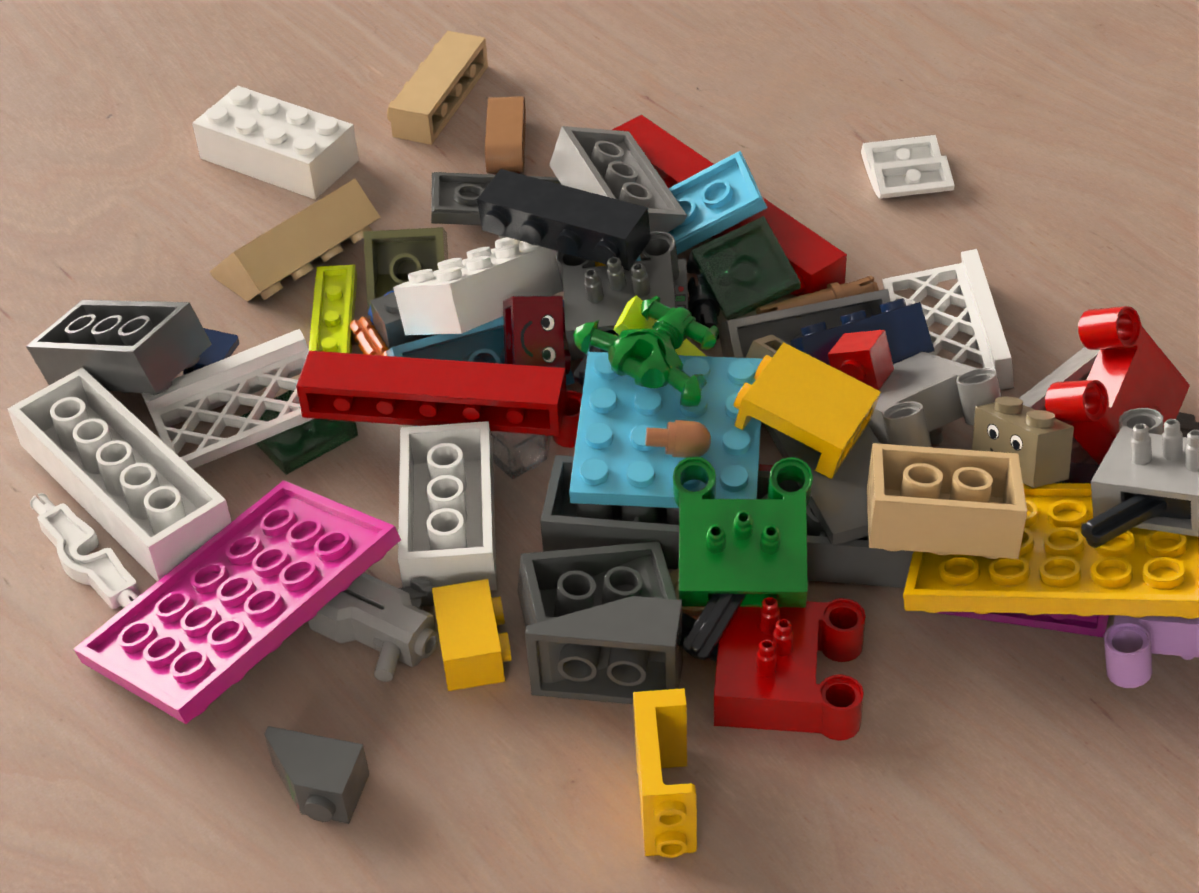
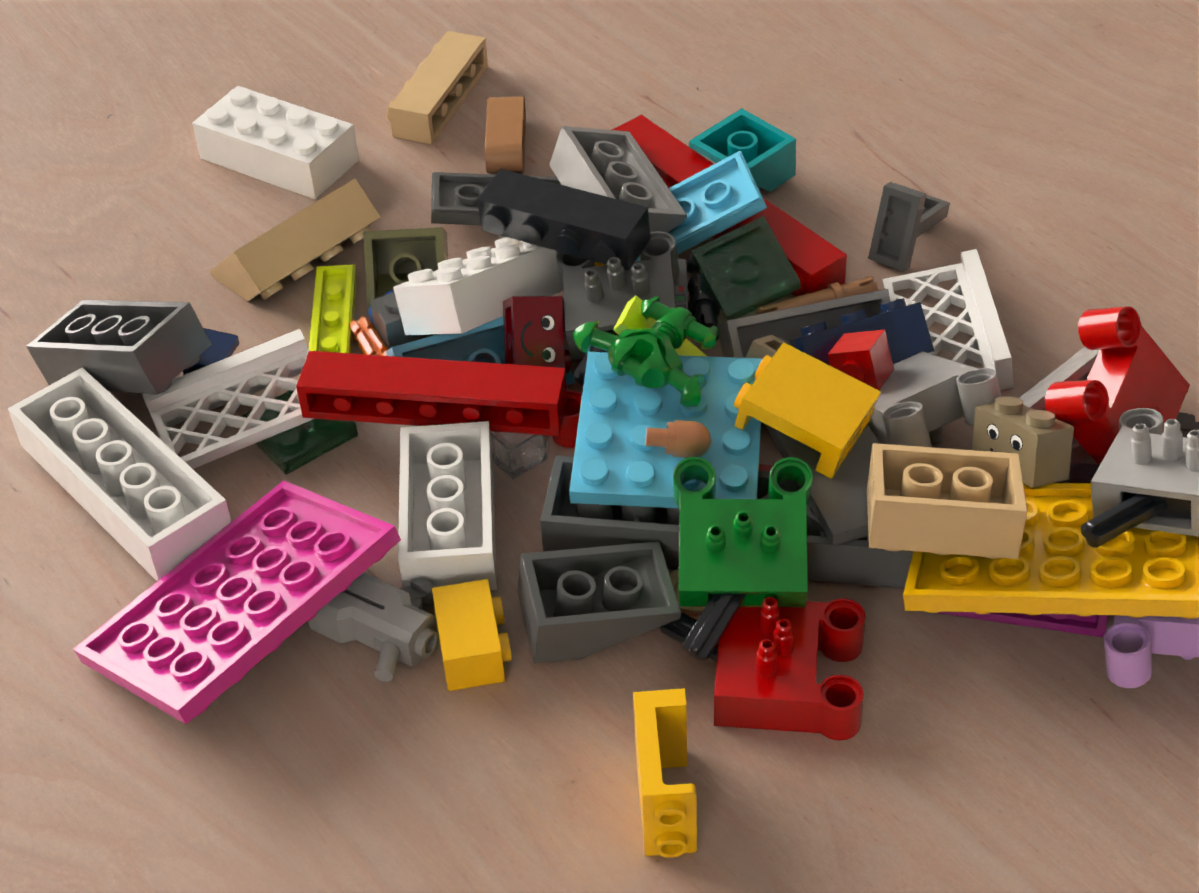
(74, 542): white piece -> none
(319, 772): dark grey slope -> none
(608, 651): dark grey slope -> none
(765, 147): none -> teal slope
(900, 220): none -> dark grey bracket
(907, 167): white slope -> none

